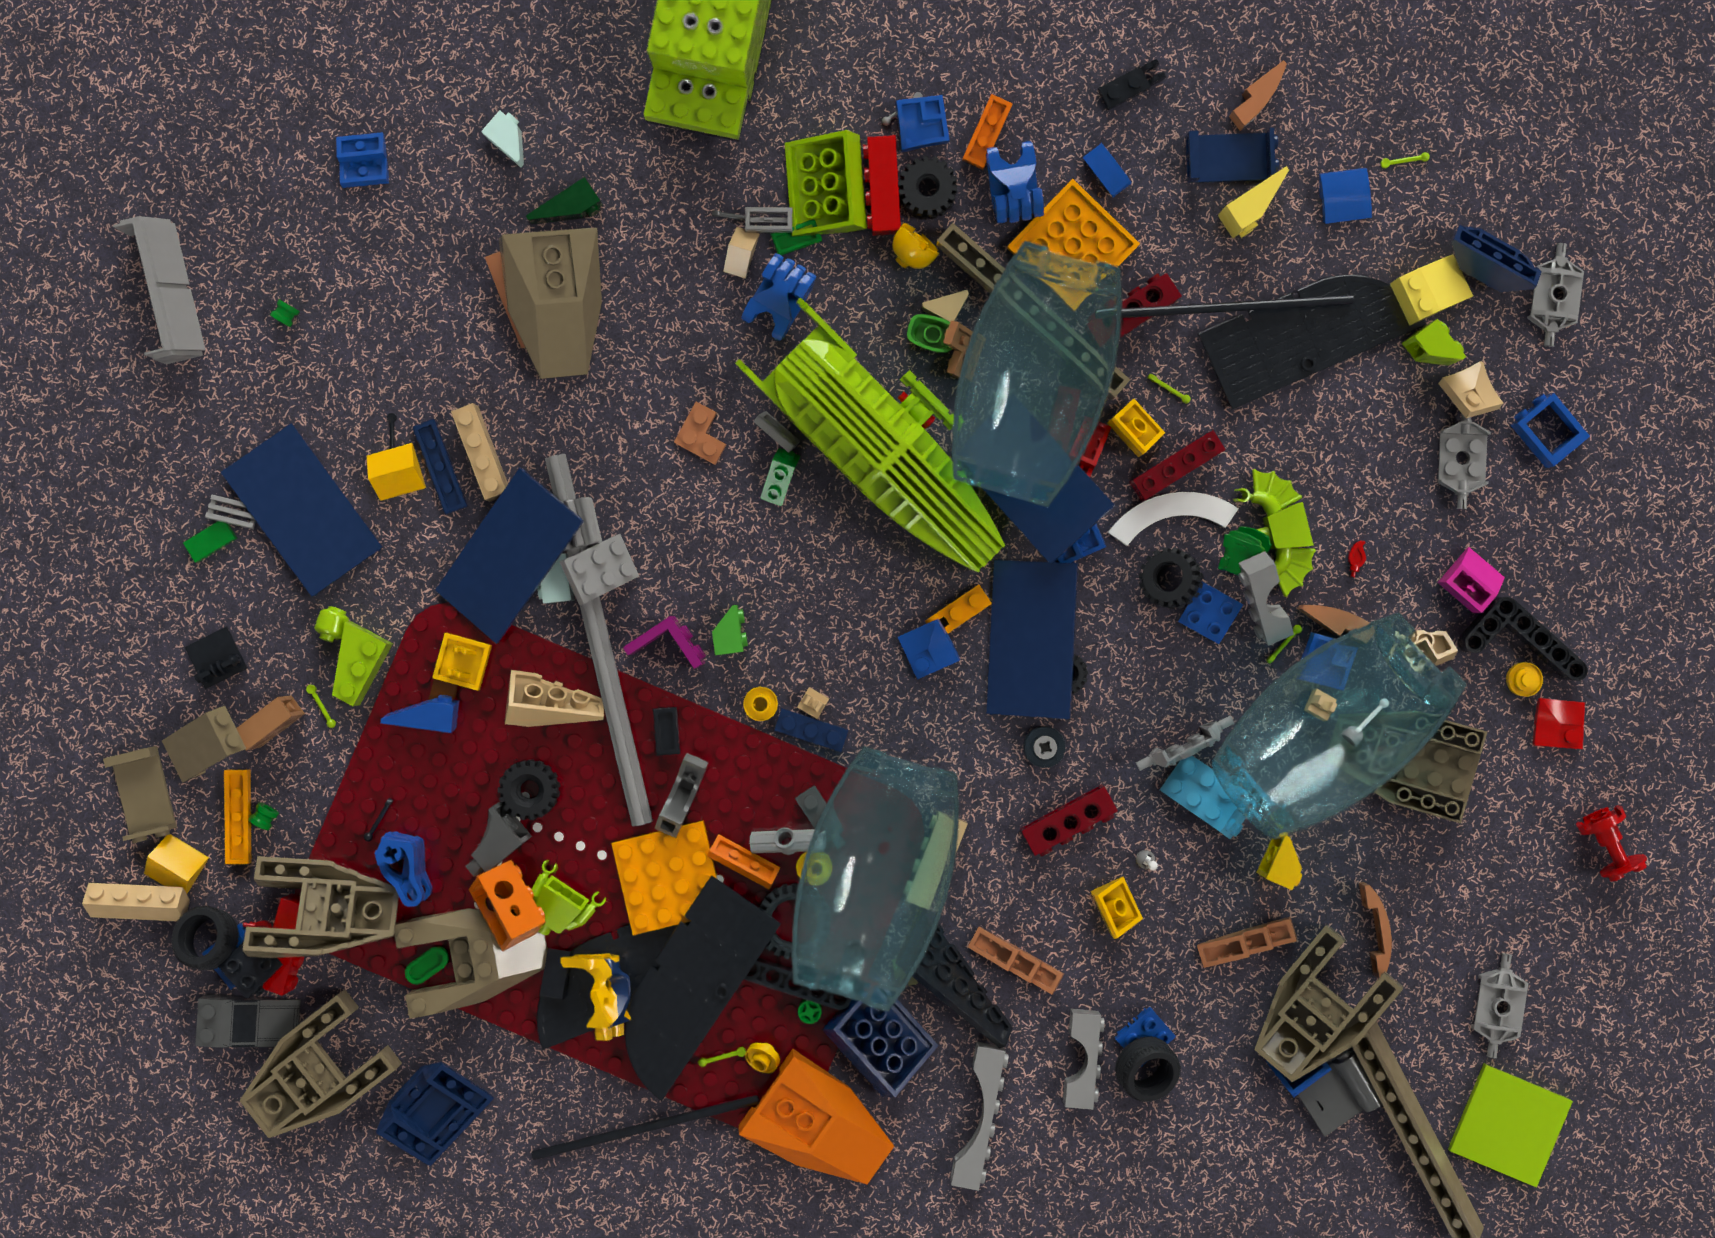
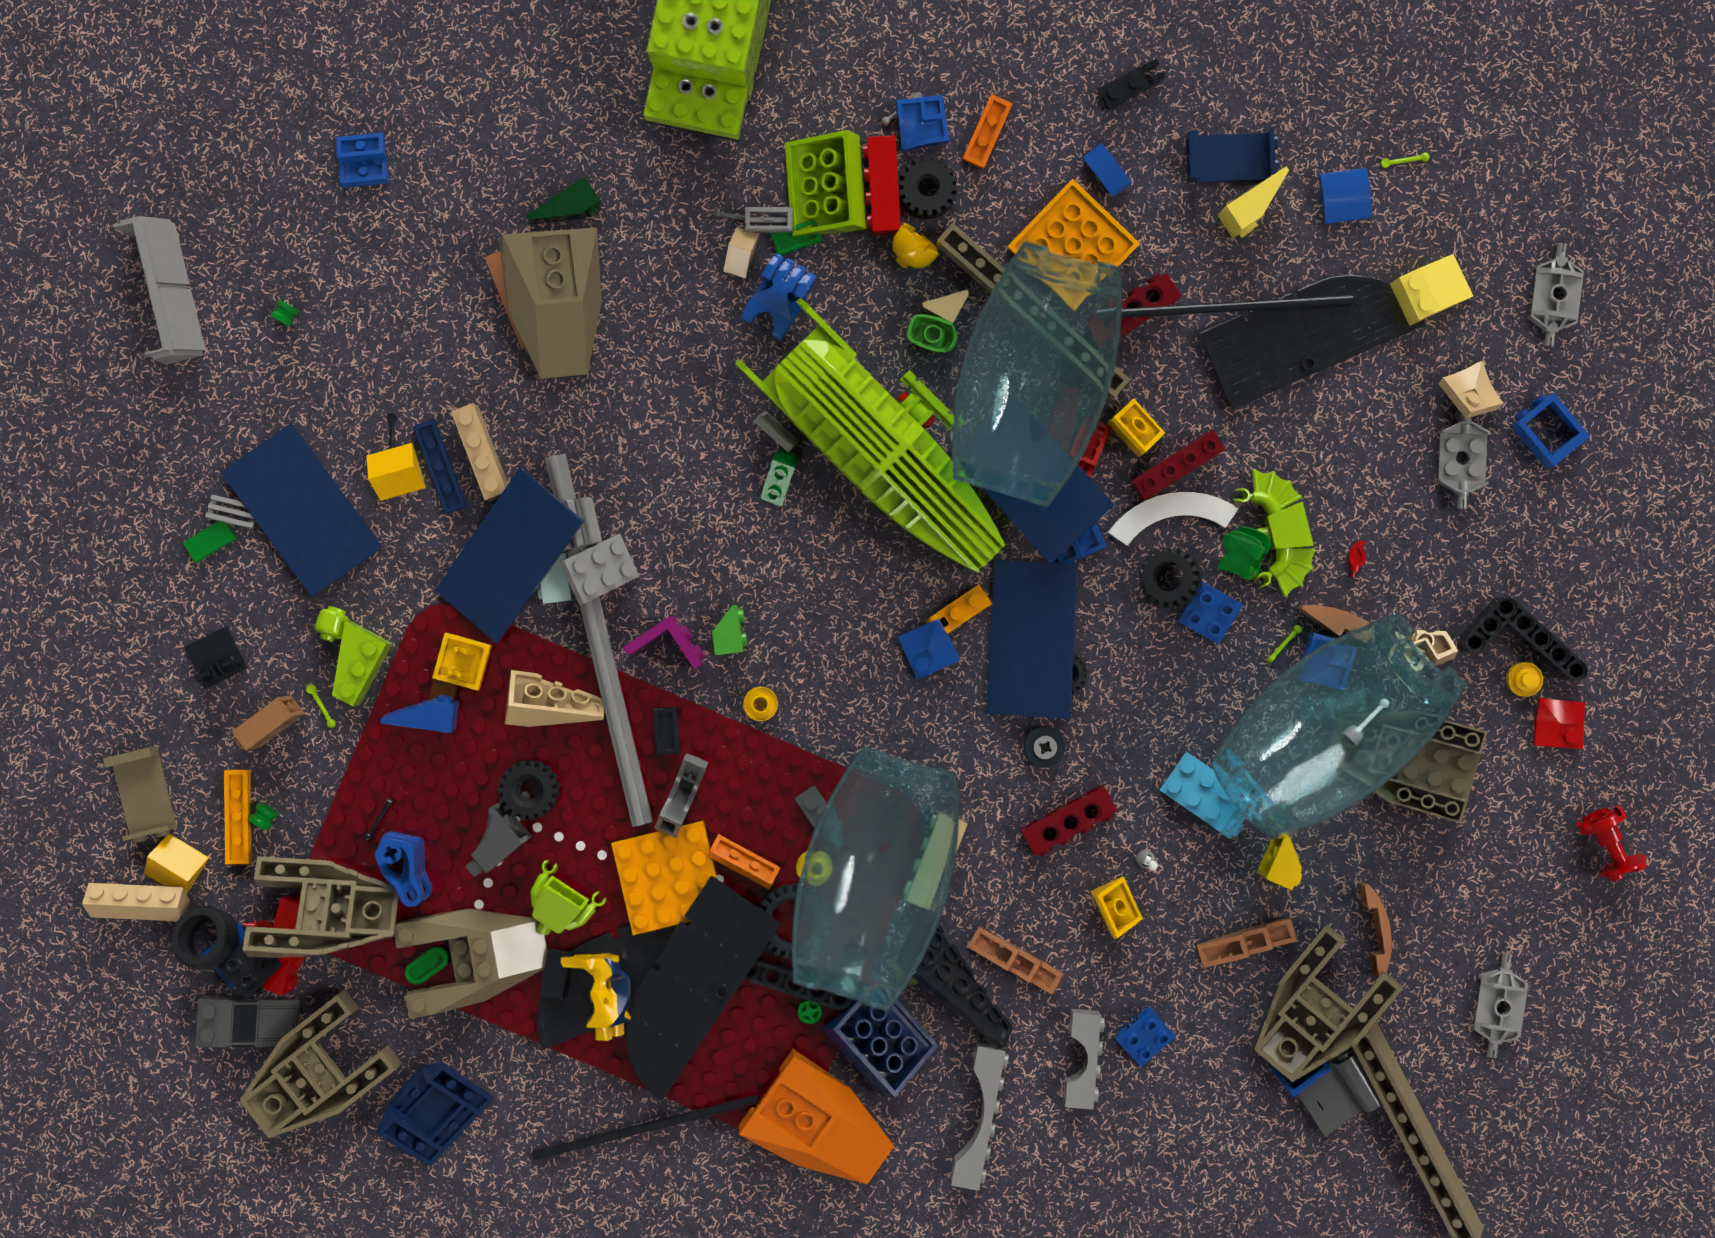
(203, 743): dark tan panel -> none
(506, 136): light aqua slope -> none
(516, 914): orange piece -> none
(694, 436): nougat plate -> none
(741, 1051): lime hinge -> none
(762, 1057): yellow plate -> none
(771, 841): light grey piece -> none
(811, 730): dark blue plate -> none
(813, 702): tan tile -> none
(957, 338): nougat plate -> none
(1014, 185): blue piece -> none
(1160, 1082): black tyre -> none
(1185, 398): lime hinge -> none
(1195, 743): light grey plate -> none
(1257, 96): nougat slope -> none
(1259, 578): light grey arch -> none
(1320, 705): tan tile -> none
(1434, 345): lime slope -> none
(1472, 581): dark pink slope -> none
(1493, 261): dark blue wedge -> none
(1510, 1125): lime tile -> none

